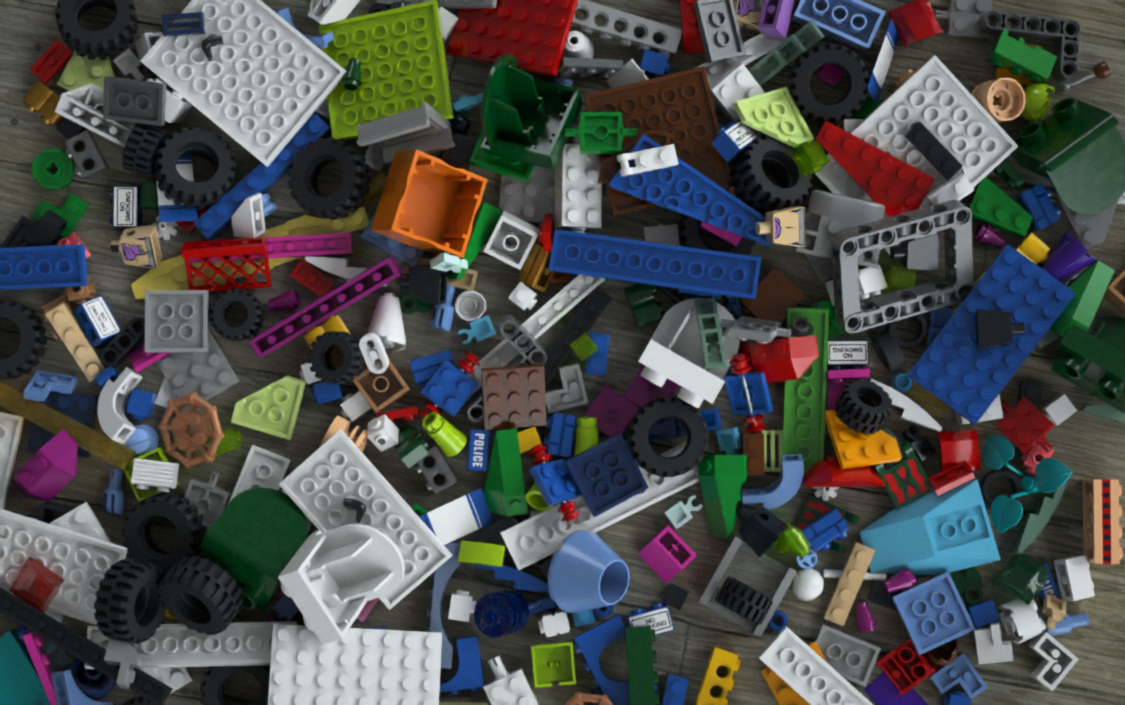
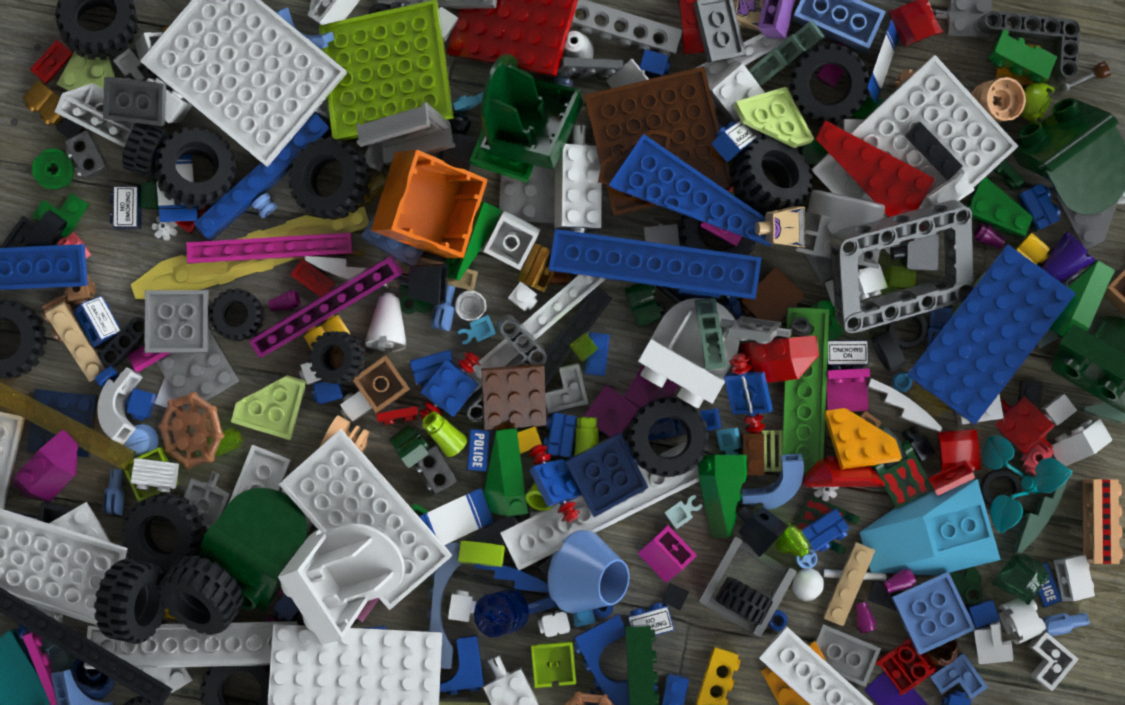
(36, 585): clear red slope -> none
(44, 382): medium blue plate -> none
(125, 656): light grey brick -> none
(139, 246): tan torso -> none
(201, 23): dark blue tile -> none
(210, 42): black animal -> none
(228, 248): red fence -> none
(249, 218): white slope -> none
(352, 78): dark green cone -> none
(356, 505): black animal -> none
(374, 352): white plate -> none
(382, 432): white brick -> none
(448, 262): light aqua plate -> none
(546, 232): red plate -> none
(600, 132): green plate -> none
(648, 160): white plate -> none
(810, 158): clear neon green brick -> none
(863, 406): black tyre -> none
(995, 329): black torso -> none
(1055, 609): tan plate -> none
(1082, 443): none -> white brick

